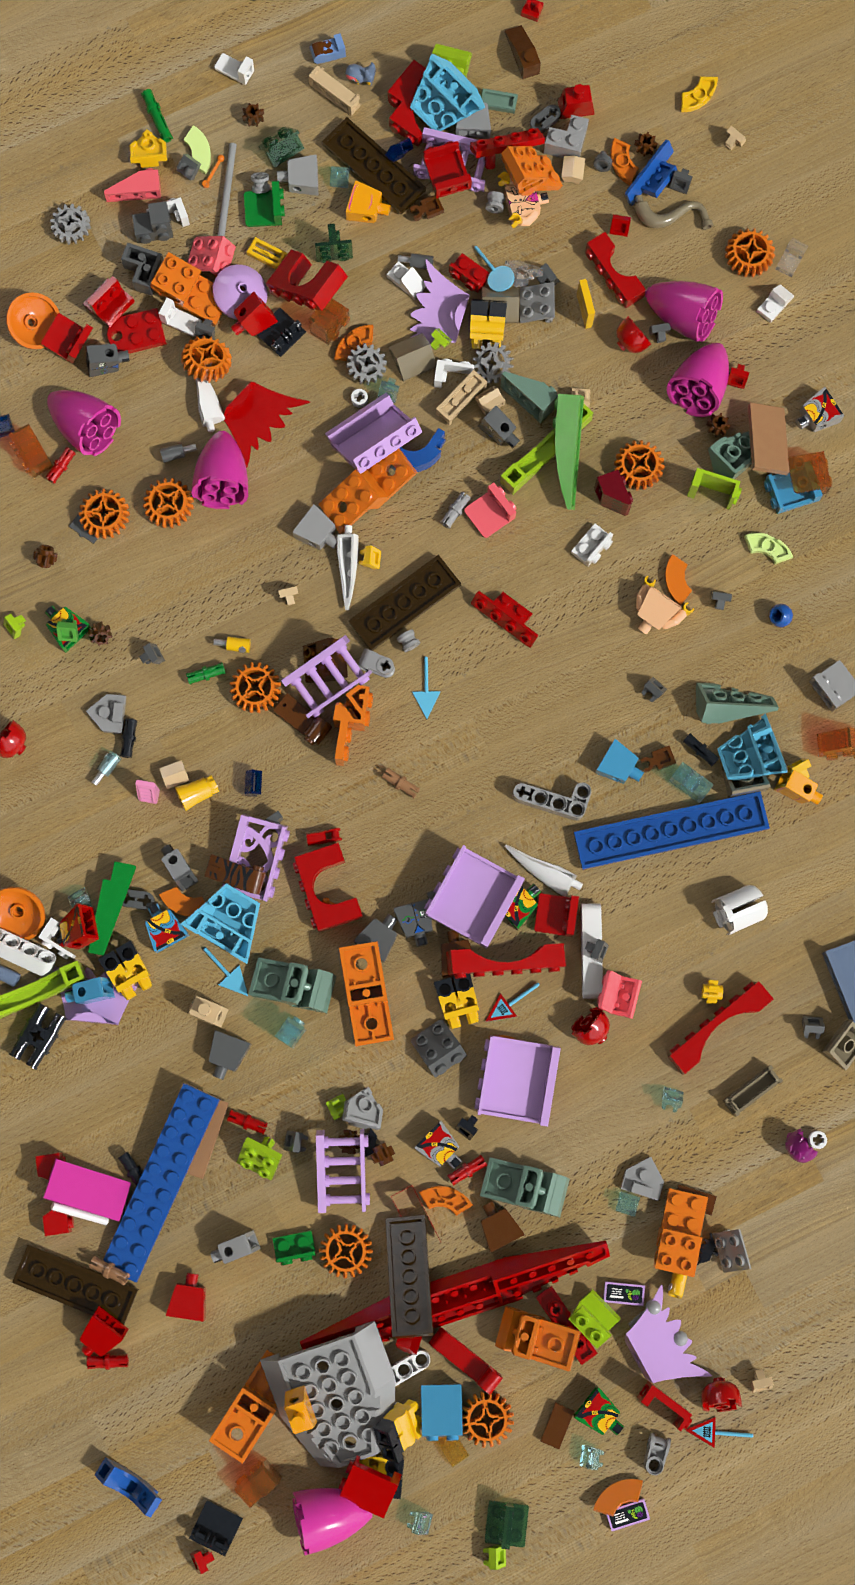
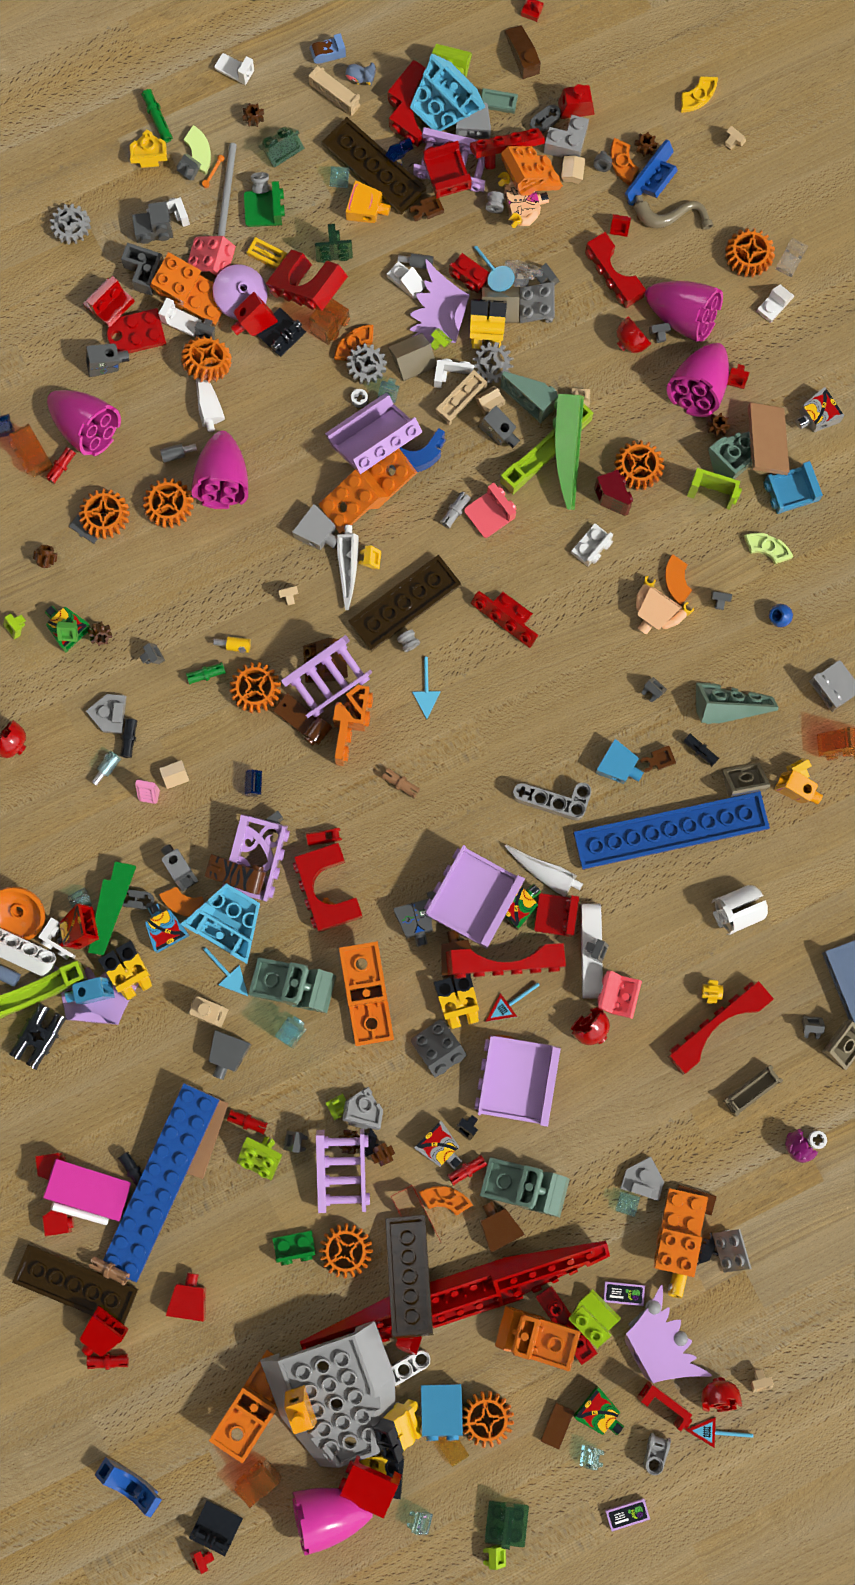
(33, 307): orange dish -> none
(66, 337): red bracket -> none
(136, 187): coral slope -> none
(196, 791): yellow plant -> none
(241, 1246): light grey torso -> none
(253, 414): red piece -> none
(301, 175): light grey torso -> none
(373, 661): light grey piece -> none
(379, 932): dark grey torso -> none
(466, 1360): red beam -> none
(585, 303): yellow tile -> none
(618, 1494): orange tile -> none
(672, 1097): clear light blue tile -> none
(681, 181): dark grey tile -> none
(691, 782): clear light blue brick -> none
(752, 753): medium azure wedge -> none
(810, 473): clear orange bracket -> none

